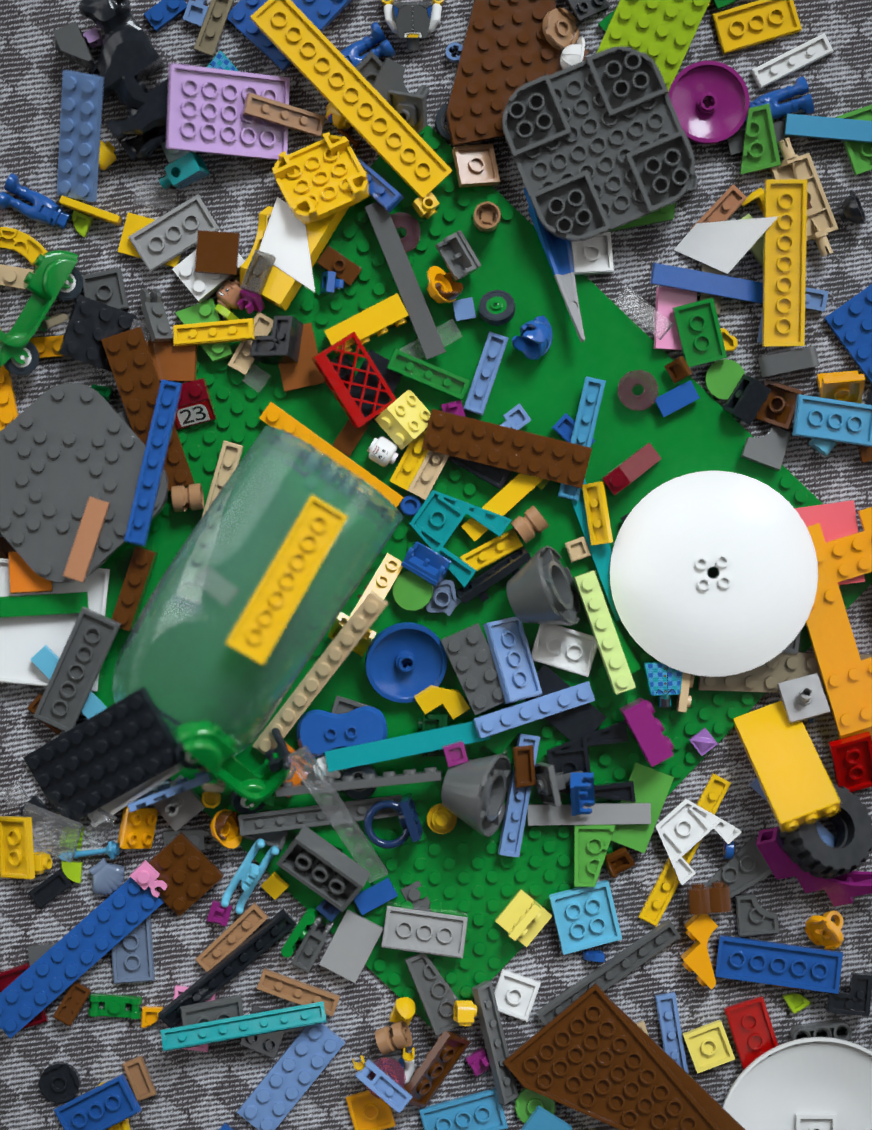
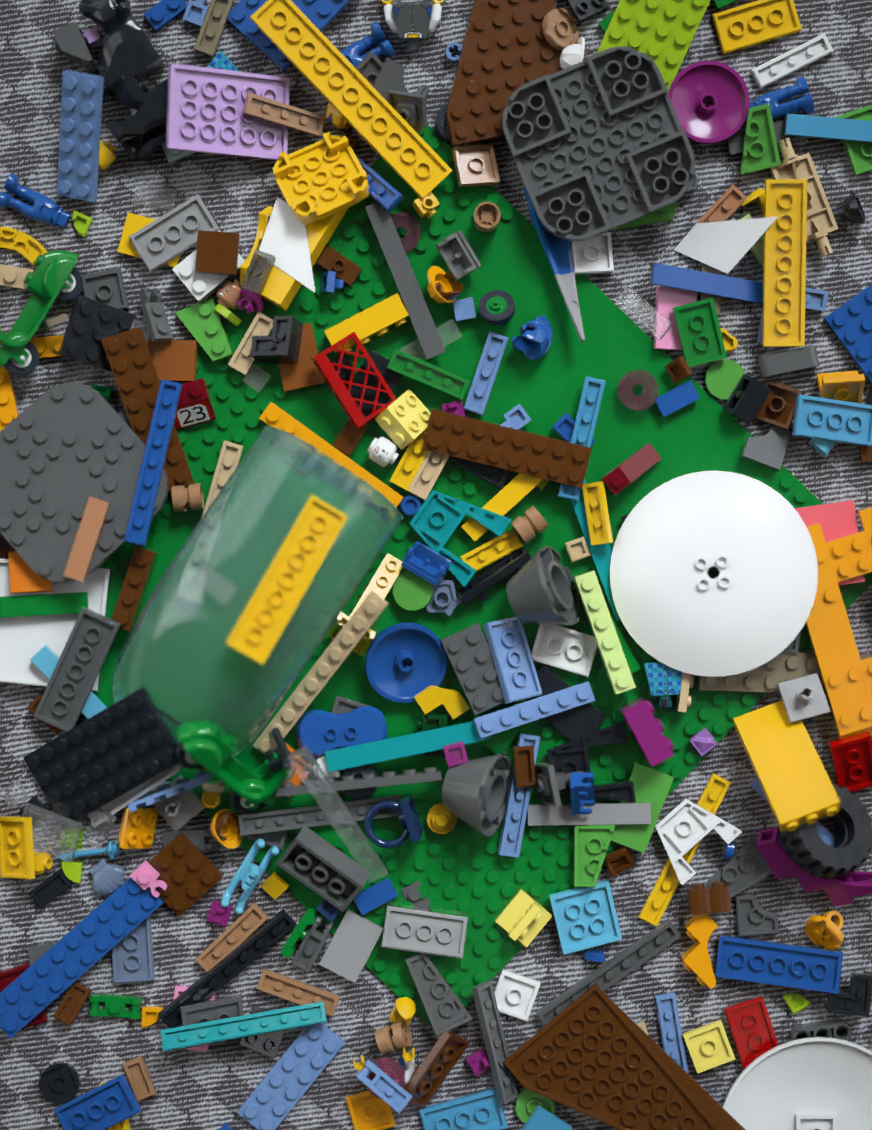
(90, 211): yellow tile -> none
(189, 167): teal torso -> none
(213, 332): yellow tile -> none
(464, 1012): yellow plate -> none

